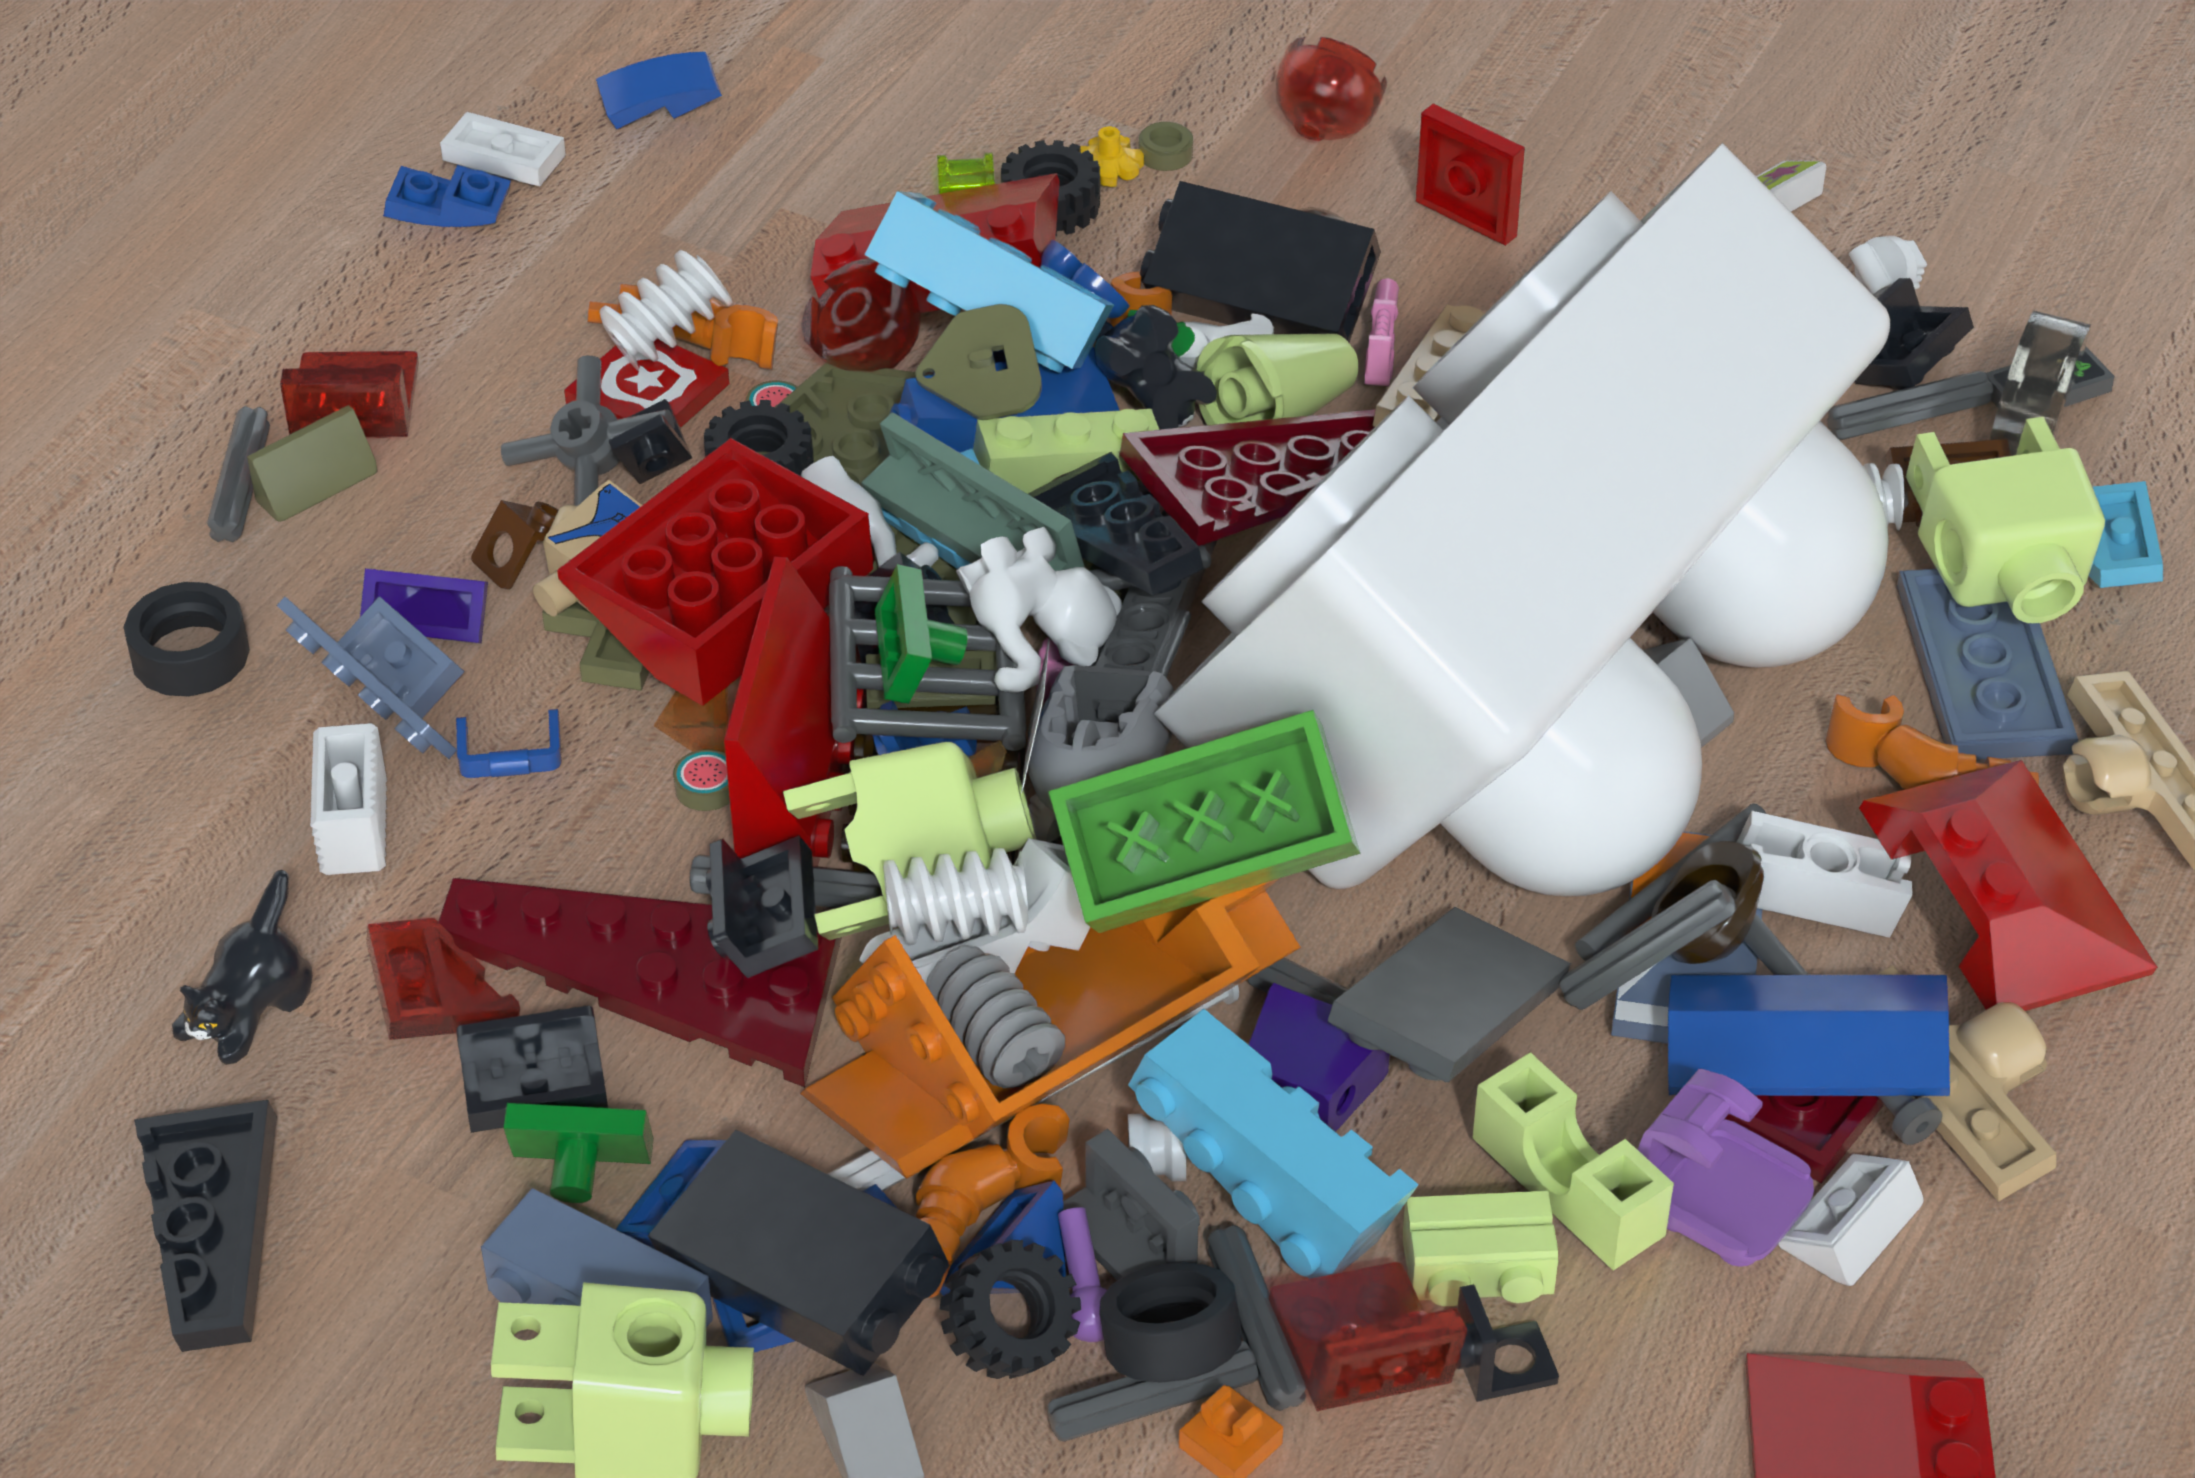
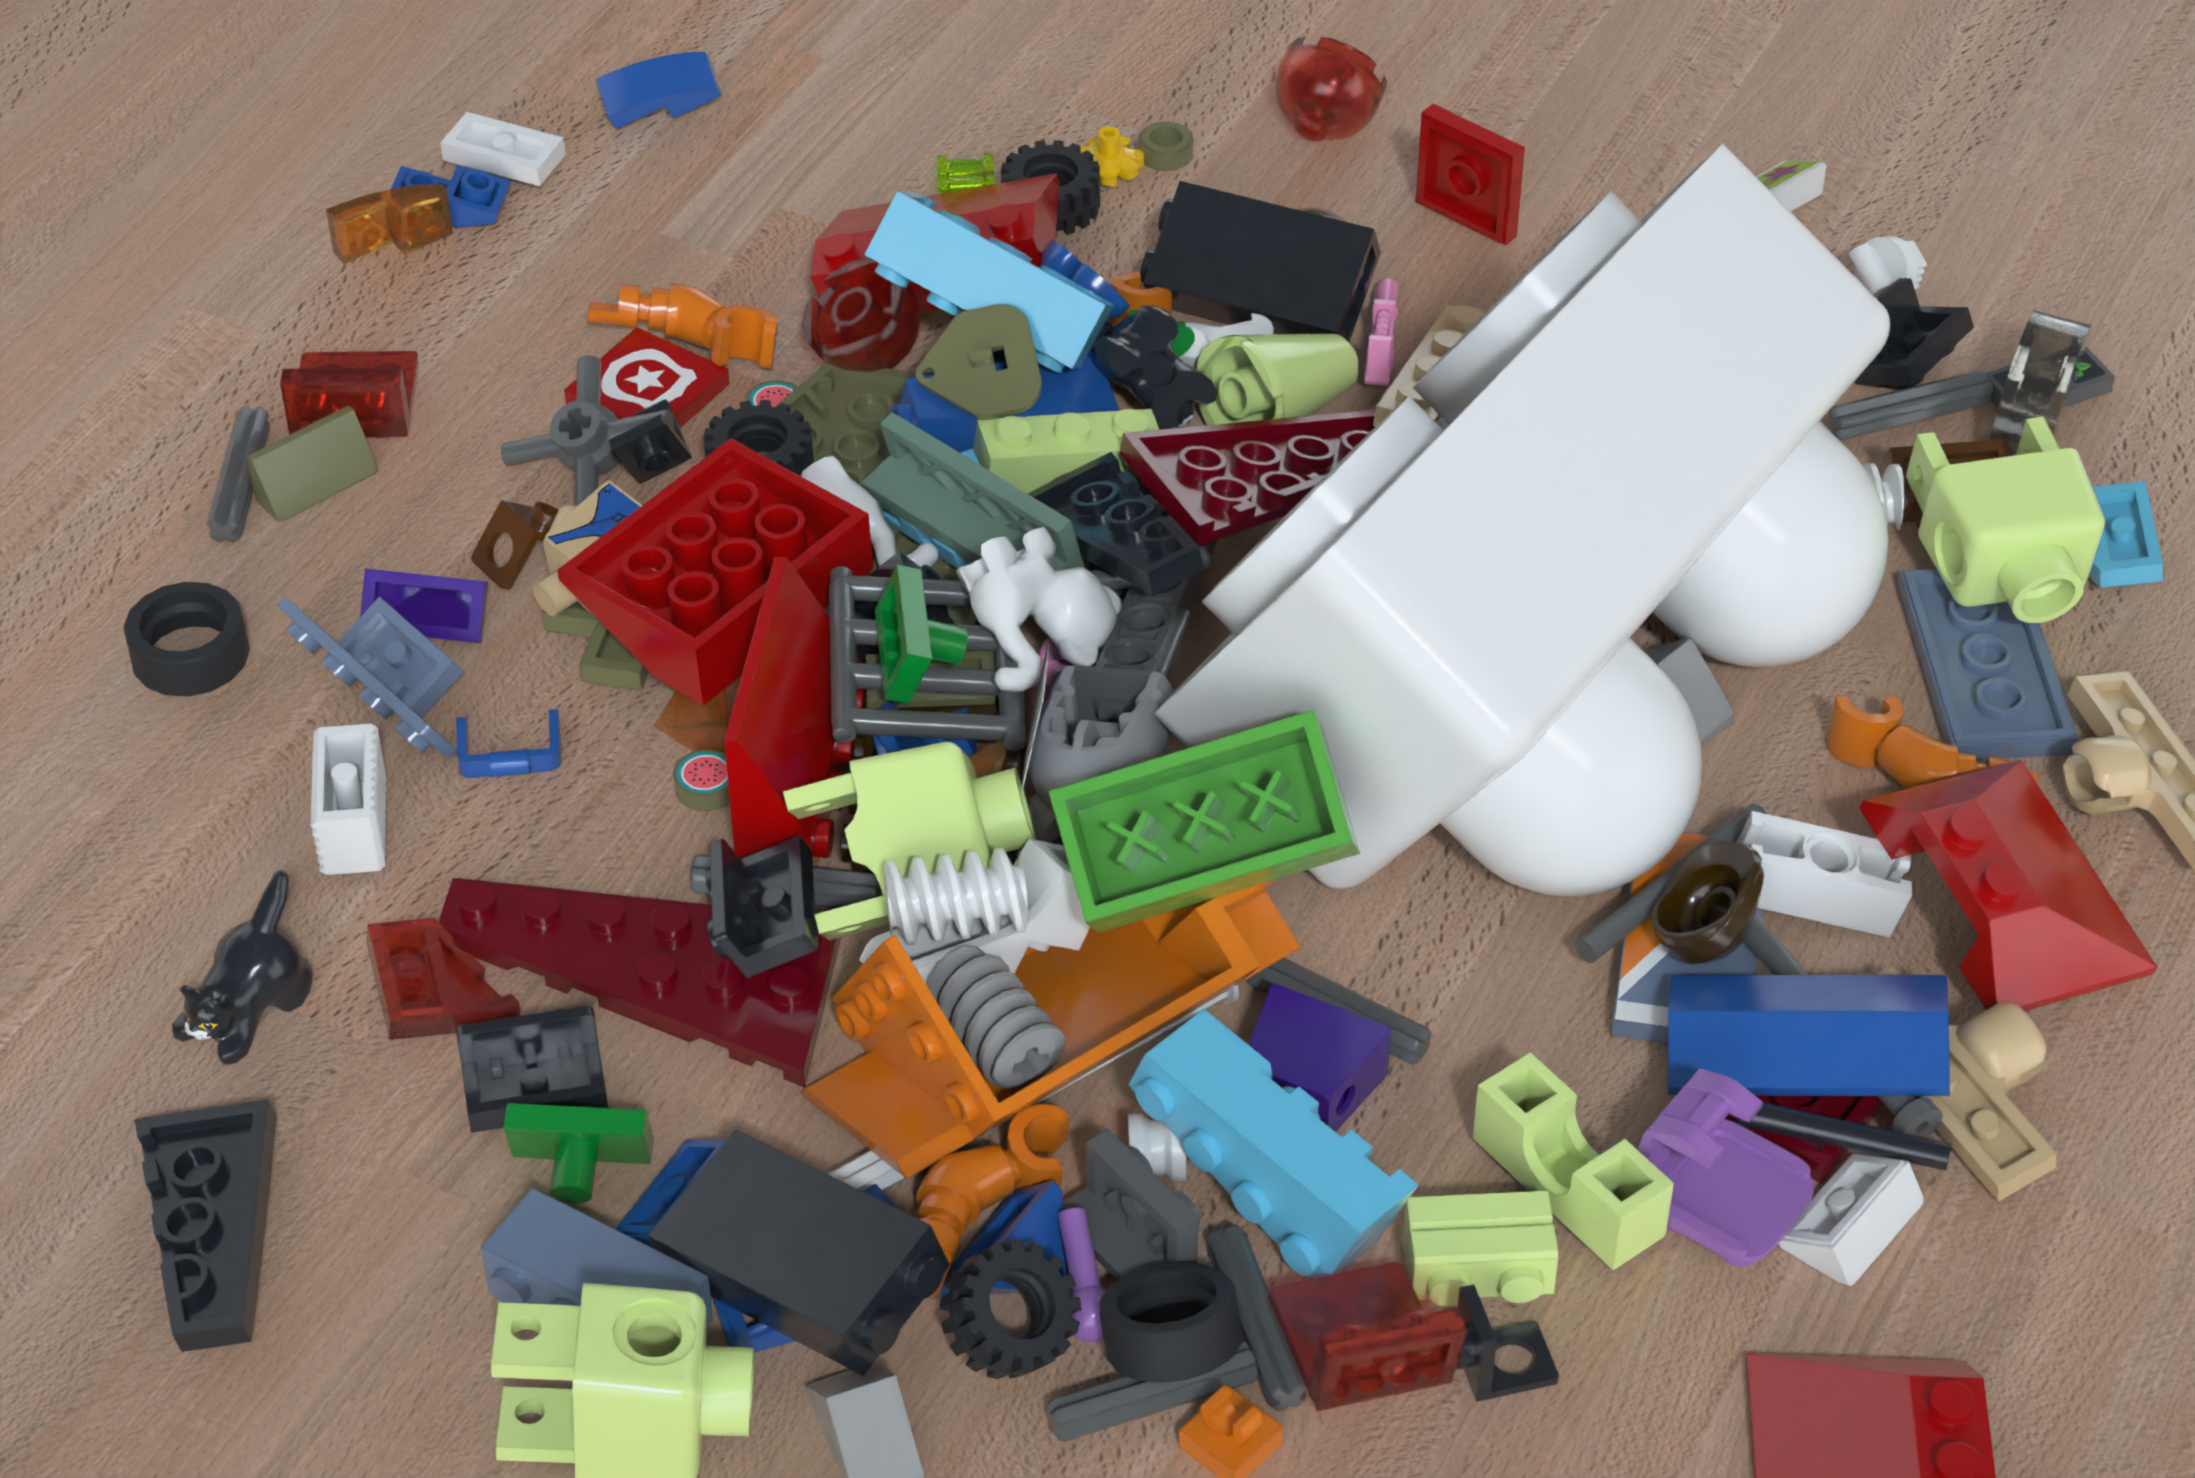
(398, 216): none -> clear orange slope
(663, 307): white piece -> none
(1448, 995): dark grey tile -> none
(1647, 944): dark grey axle -> none
(1851, 1136): none -> black bar

